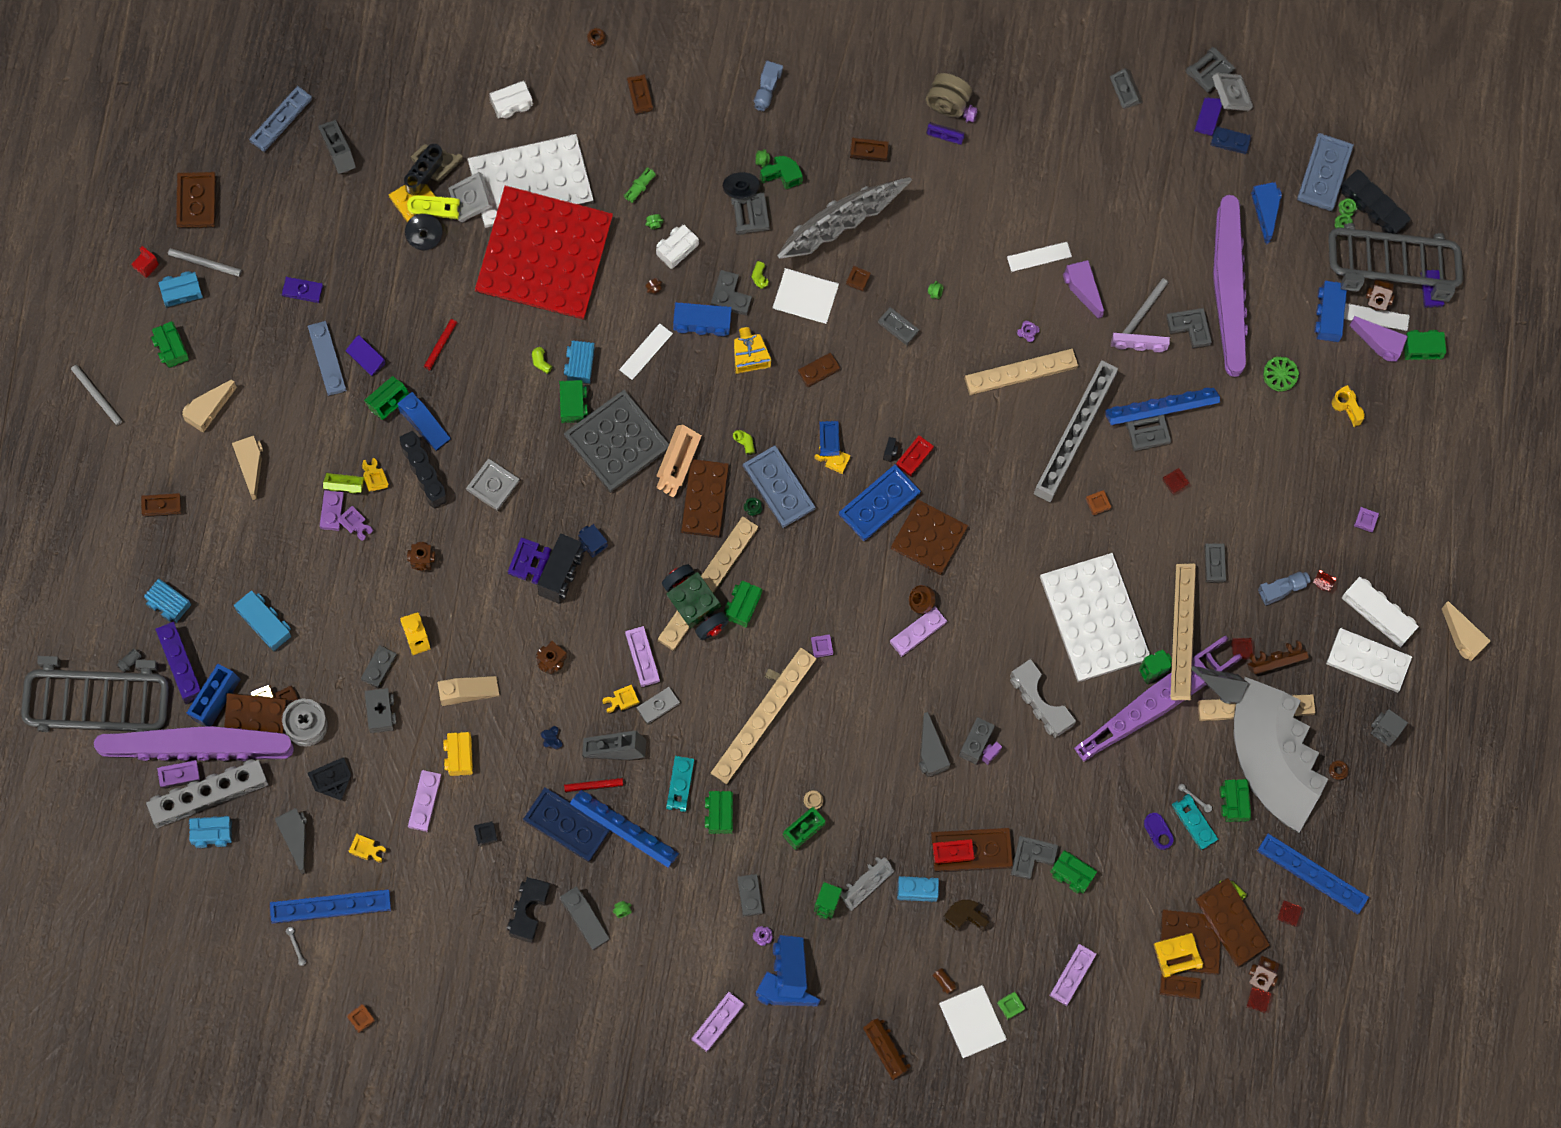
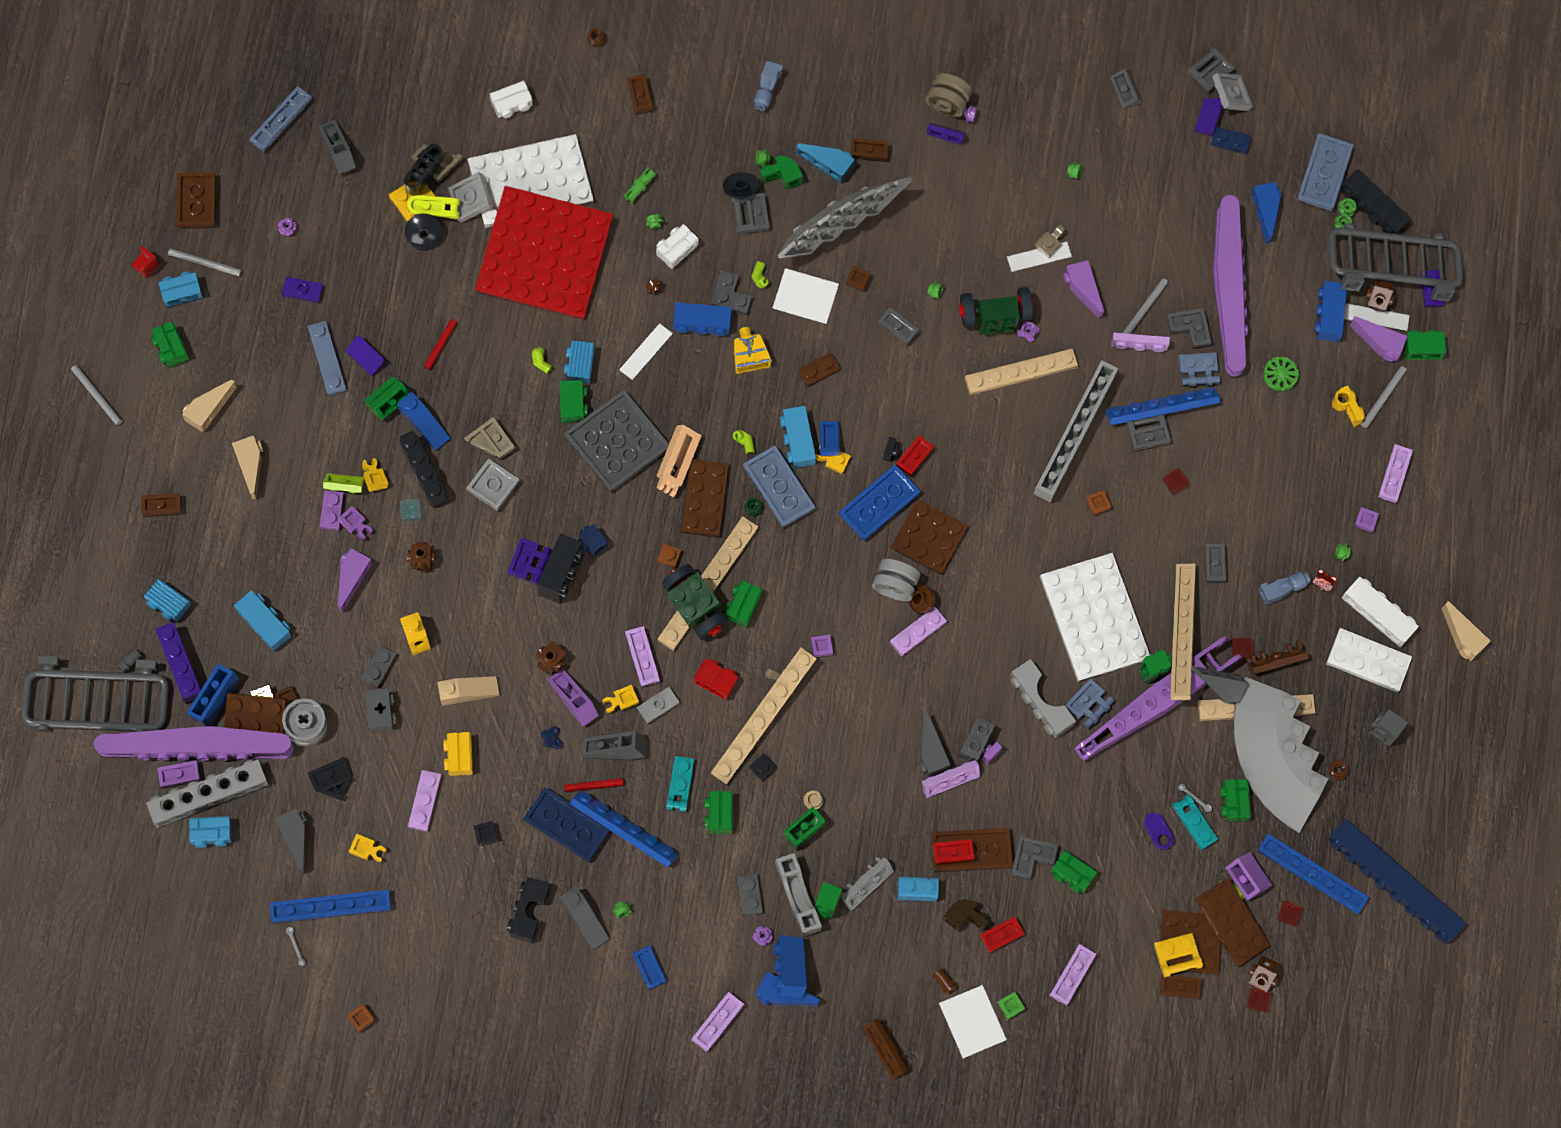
(286, 231): none -> medium lavender plate
(352, 572): none -> medium lavender slope
(410, 510): none -> clear light blue plate
(491, 439): none -> dark tan wing
(573, 697): none -> medium lavender slope
(649, 967): none -> blue tile
(669, 556): none -> dark orange plate
(715, 678): none -> red brick
(762, 767): none -> black plate
(797, 895): none -> light grey arch
(798, 437): none -> dark azure brick
(829, 160): none -> dark azure slope
(896, 580): none -> light grey wheel
(951, 778): none -> lavender plate
(998, 313): none -> dark green brick
(1002, 934): none -> red plate
(1049, 242): none -> dark tan plate
(1074, 170): none -> bright green plate
(1084, 699): none -> sand blue plate
(1198, 364): none -> sand blue plate
(1248, 876): none -> medium lavender brick
(1342, 551): none -> bright green plate
(1383, 397): none -> light grey bar
(1395, 473): none -> lavender plate
(1396, 881): none -> dark blue brick

